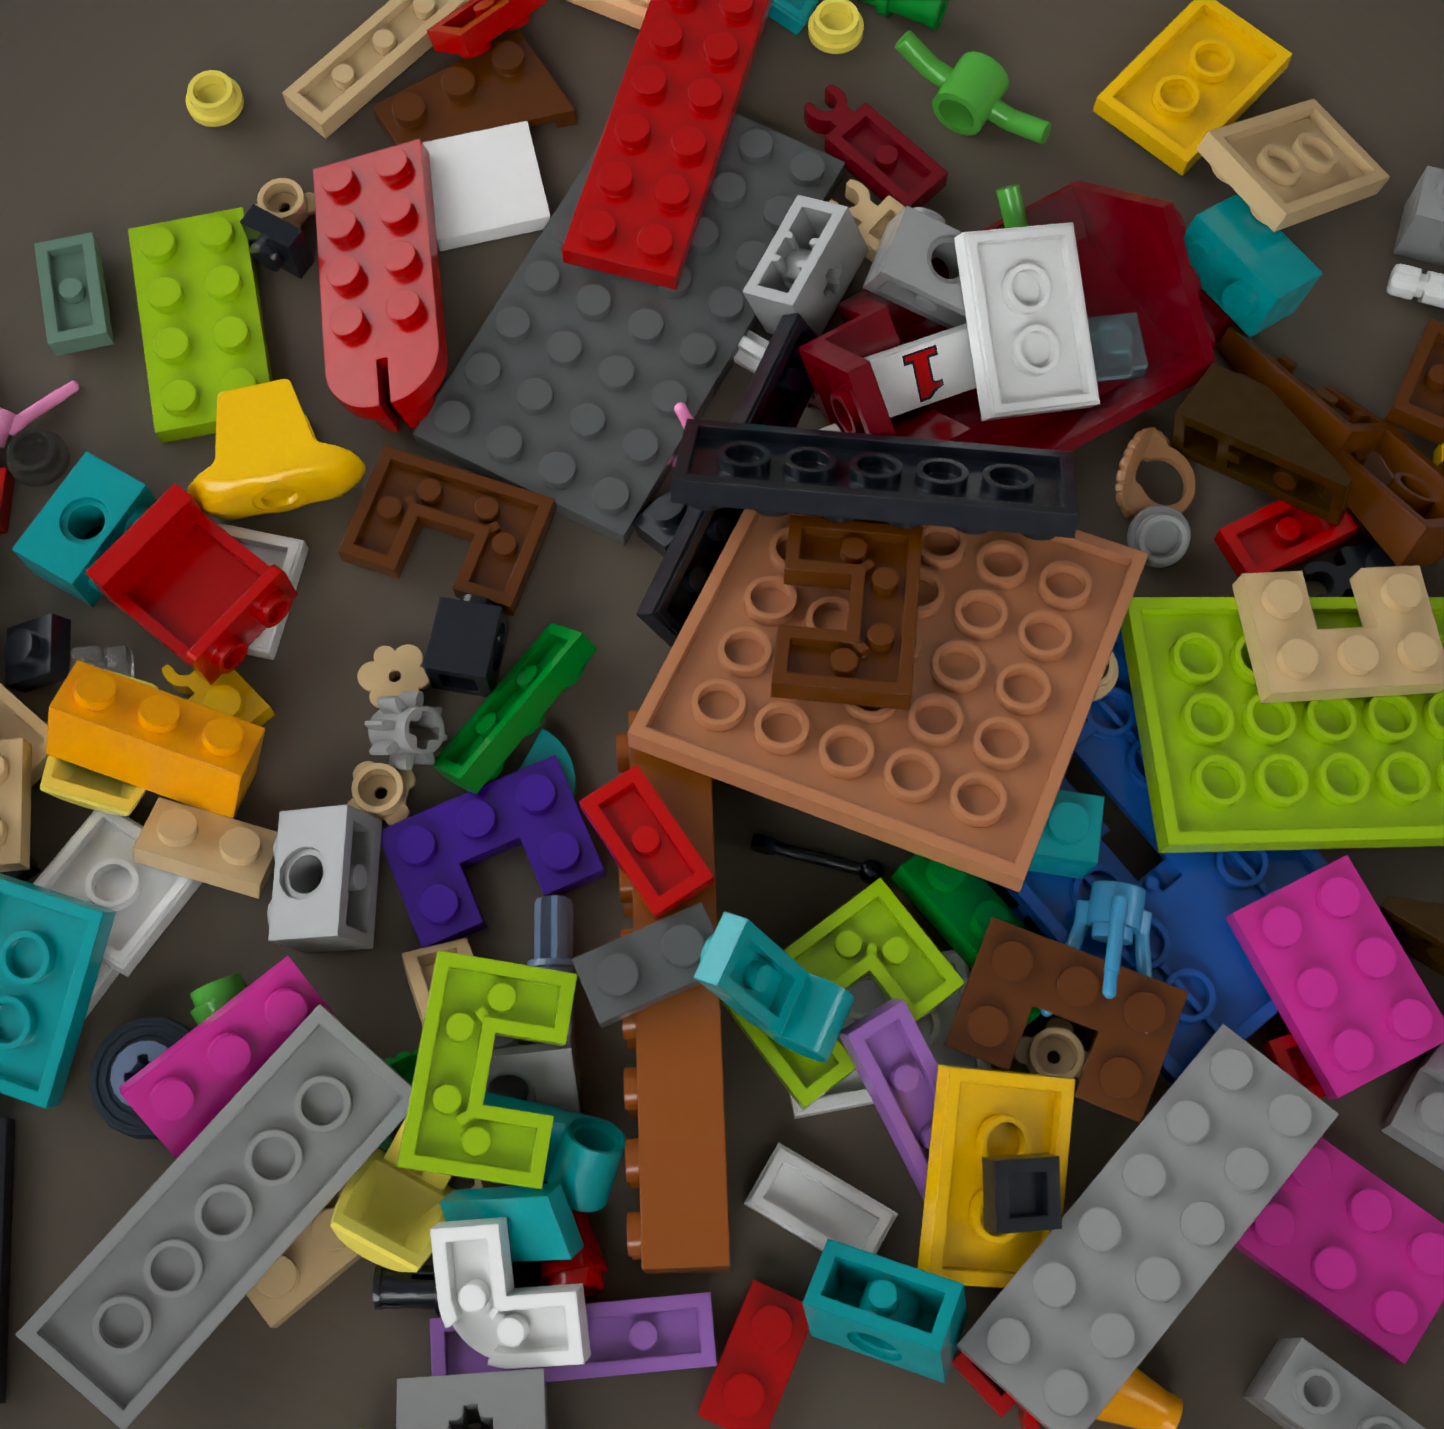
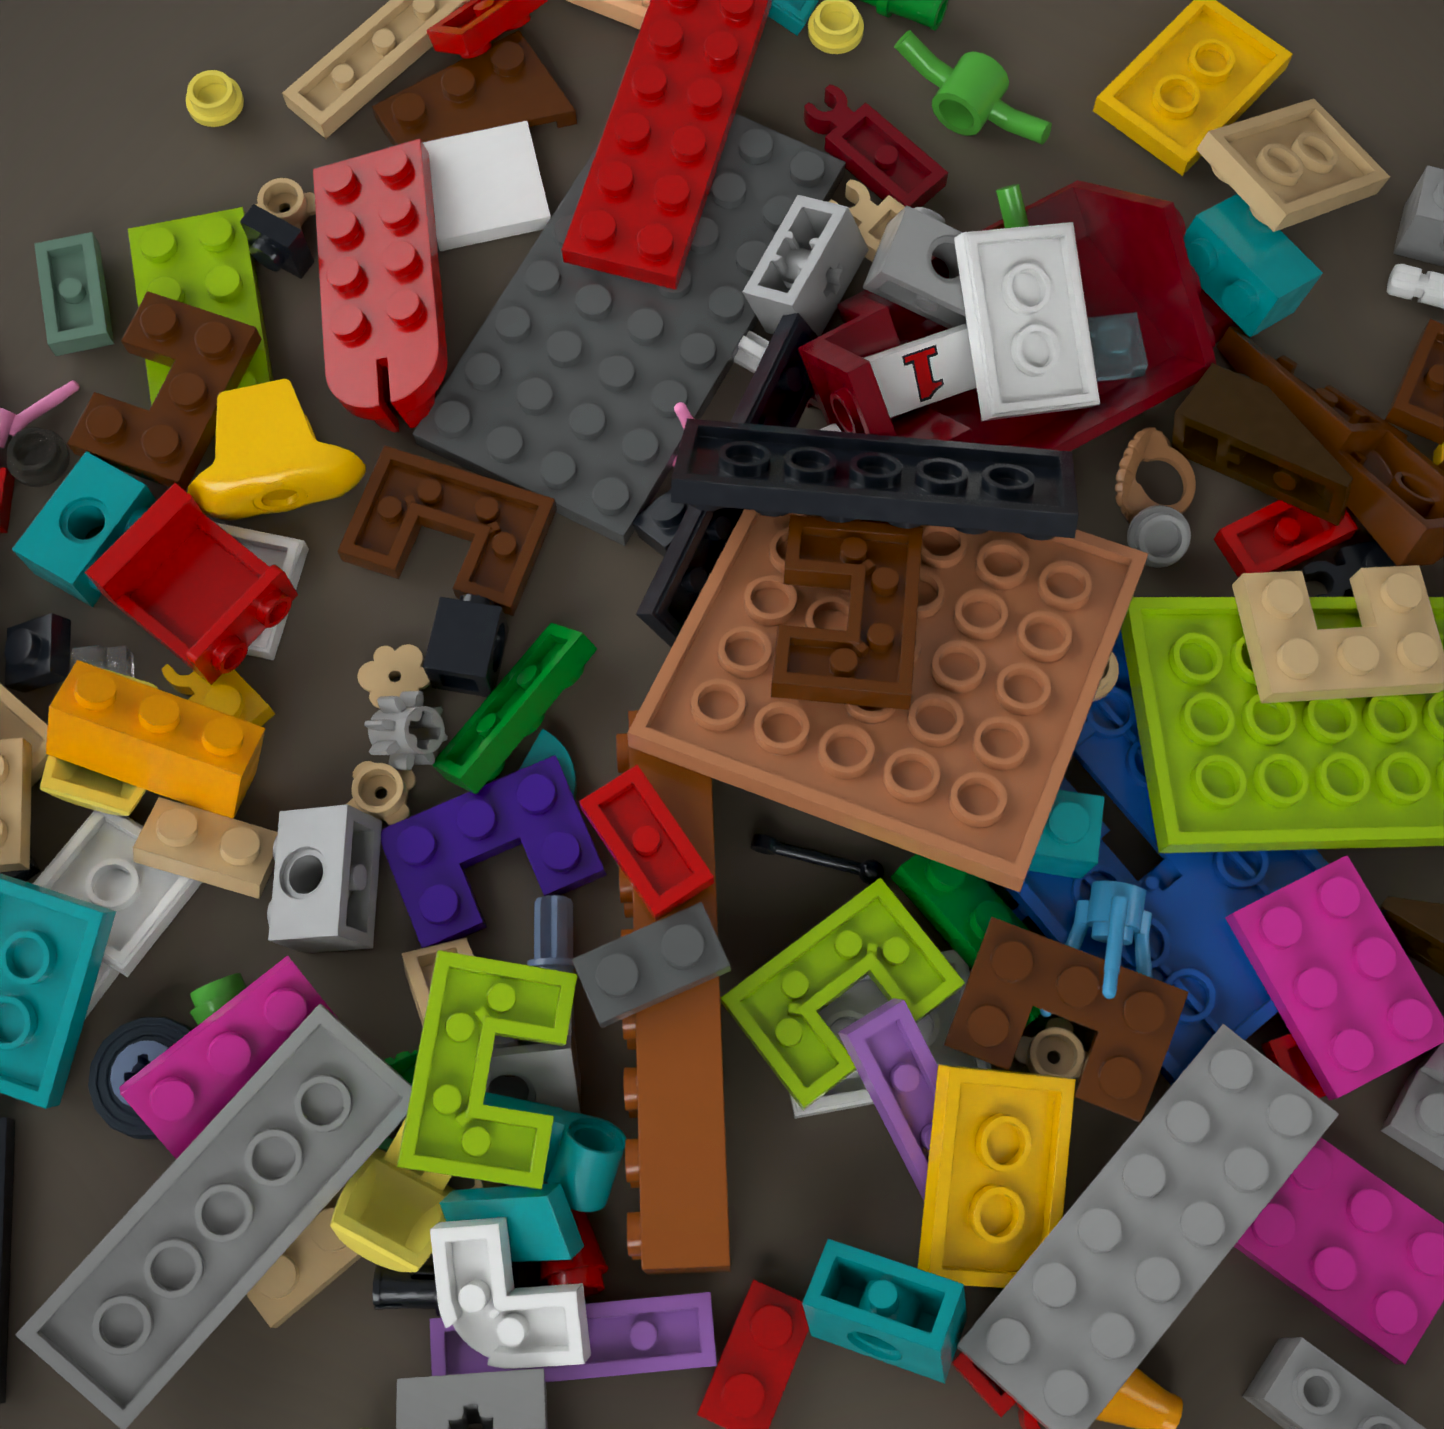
(170, 439): none -> reddish brown plate
(773, 989): teal plate -> none
(818, 1204): white tile -> none
(1021, 1193): black plate -> none

